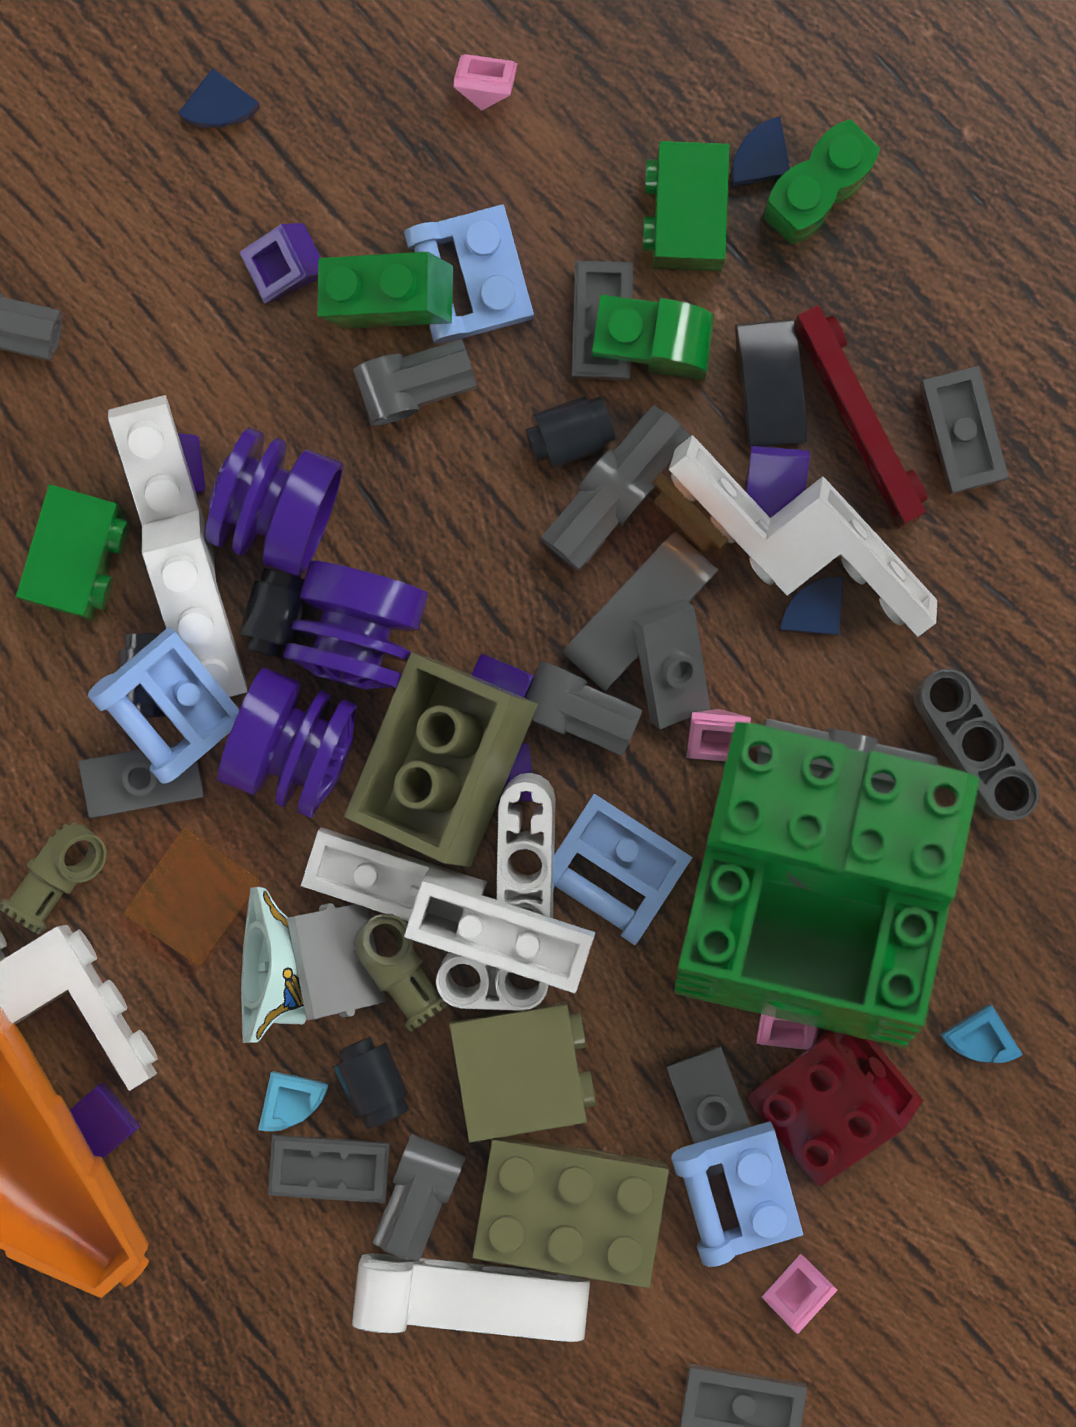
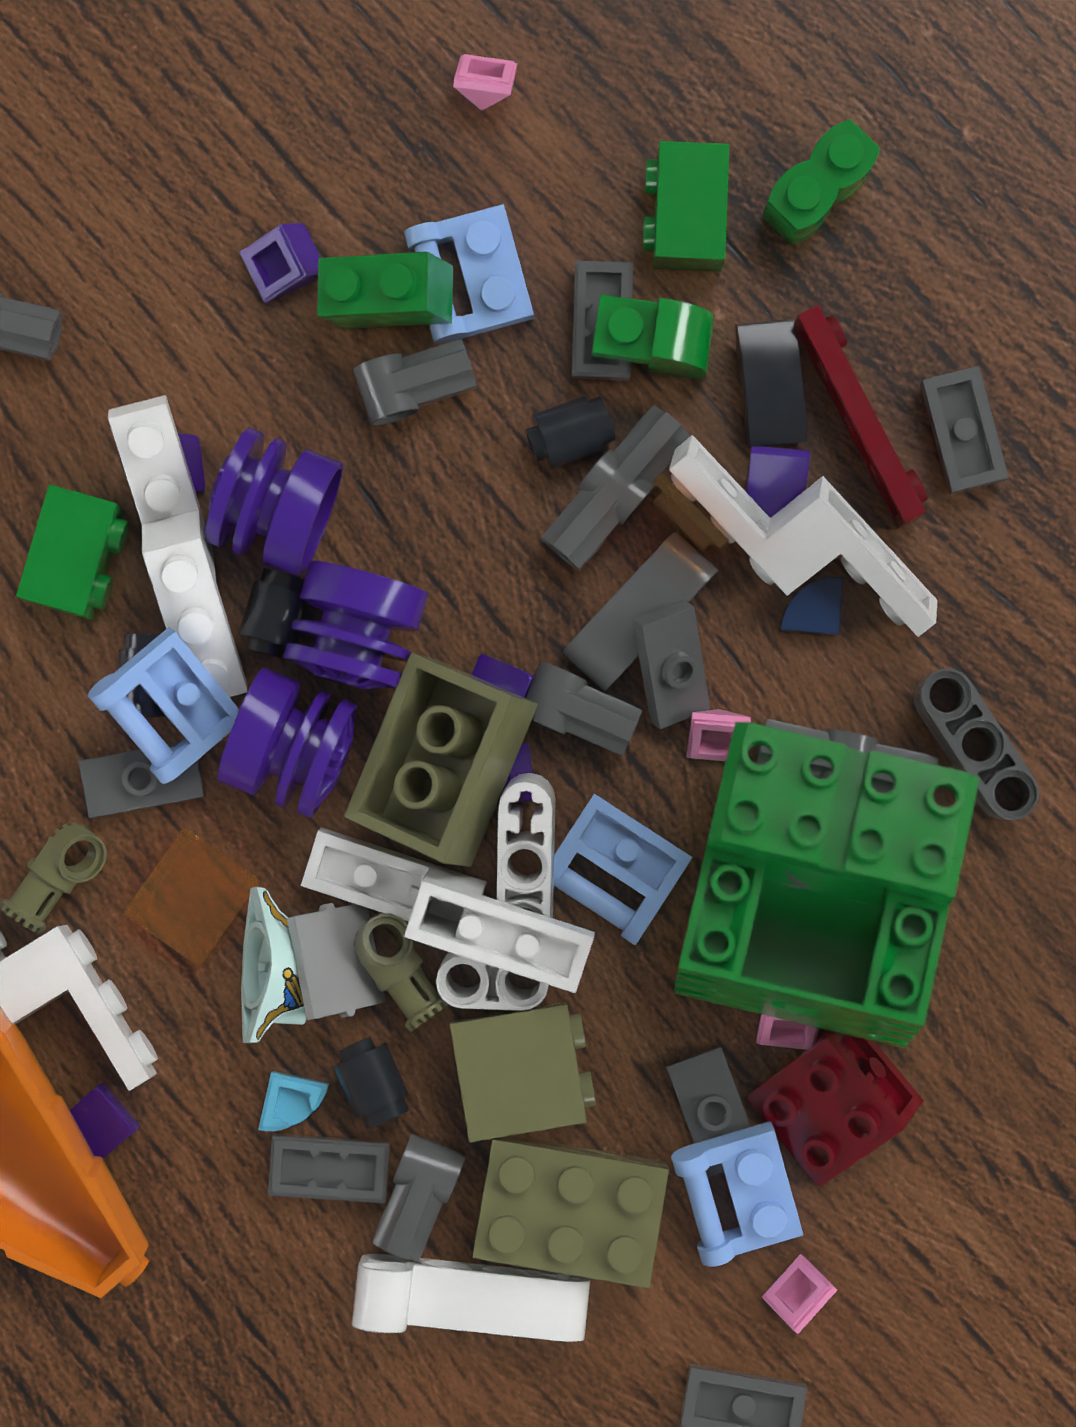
(218, 103): dark blue tile -> none
(761, 155): dark blue tile -> none
(982, 1038): dark azure tile -> none

